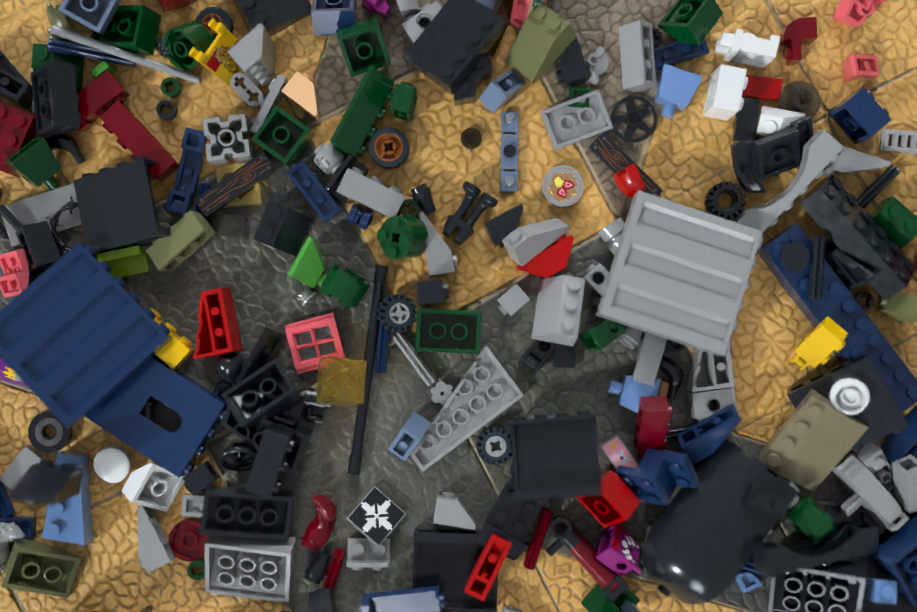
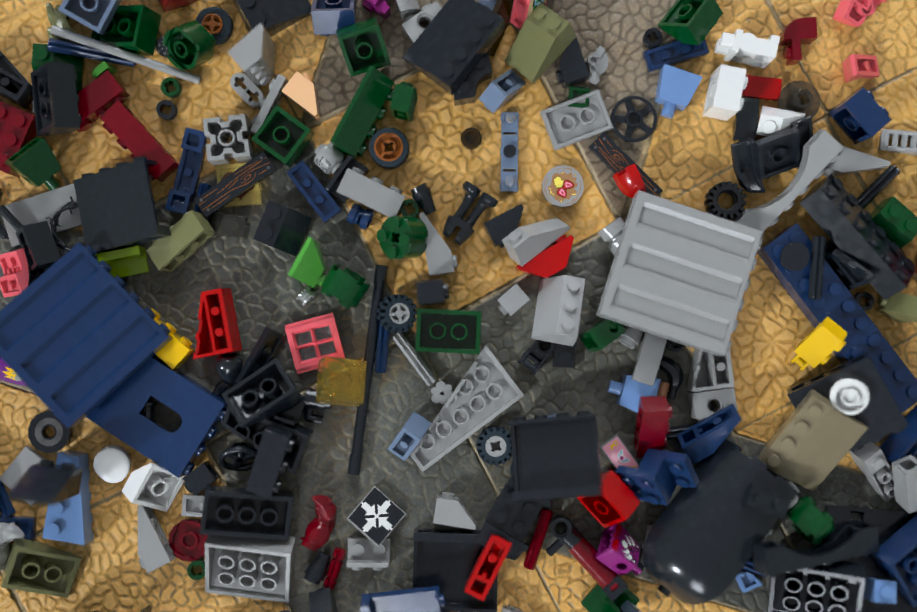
(67, 143): black piece -> none
(217, 56): yellow flag -> none
(589, 271): light grey brick -> none
(637, 56): light grey brick -> none
(868, 493): light grey piece -> none

